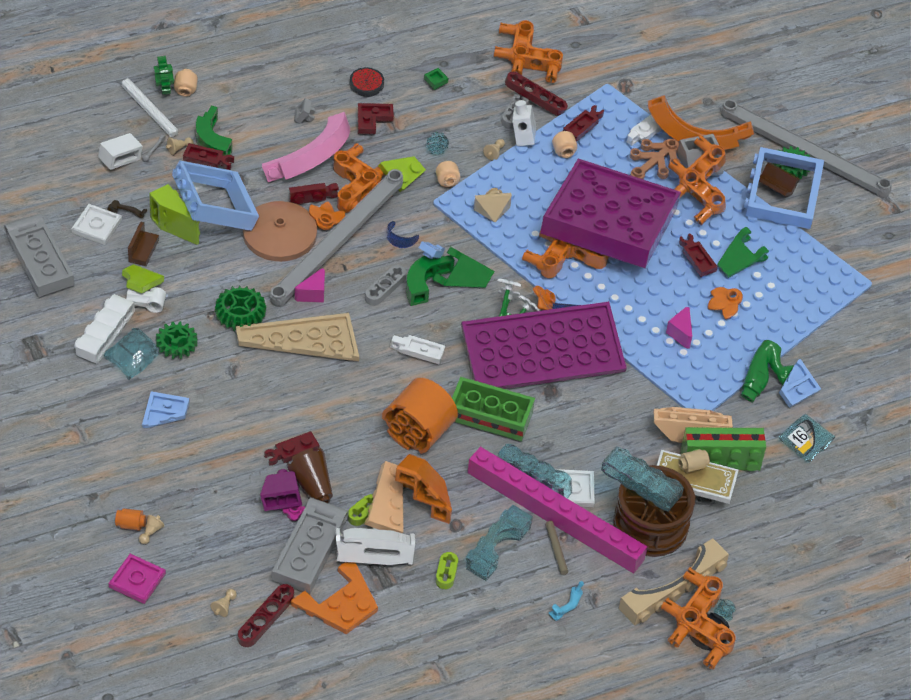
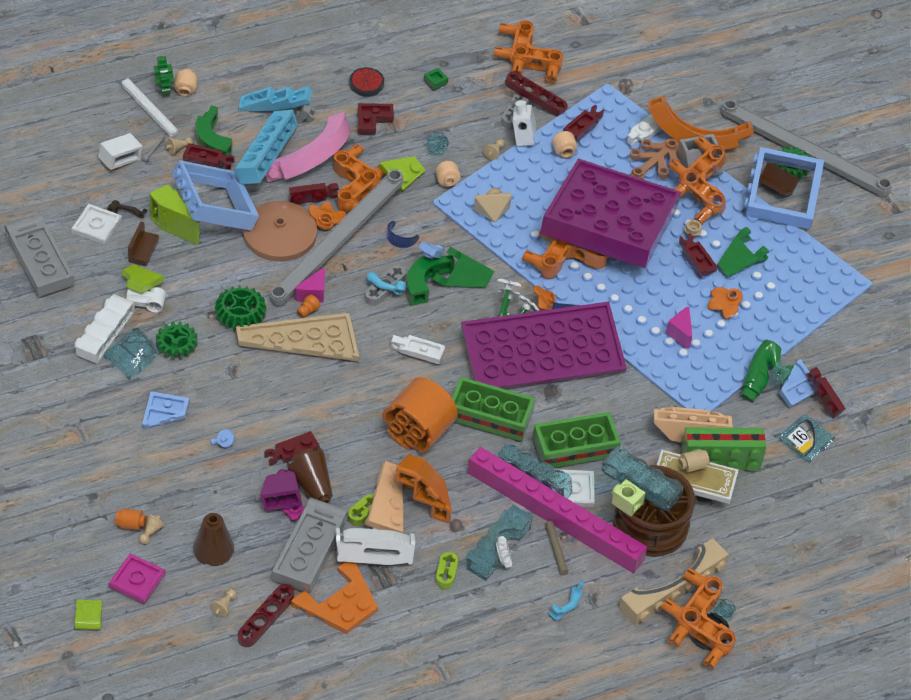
(88, 614): none -> lime piece
(213, 541): none -> reddish brown cone
(225, 438): none -> light blue piece
(266, 147): none -> medium azure brick
(271, 100): none -> medium azure slope
(309, 305): none -> orange piece
(375, 279): none -> medium azure piece
(504, 552): none -> white gear
(575, 439): none -> bright green brick
(627, 497): none -> yellowish green brick
(693, 227): none -> tan plate
(784, 372): none -> clear light blue plate
(826, 393): none -> dark red plate

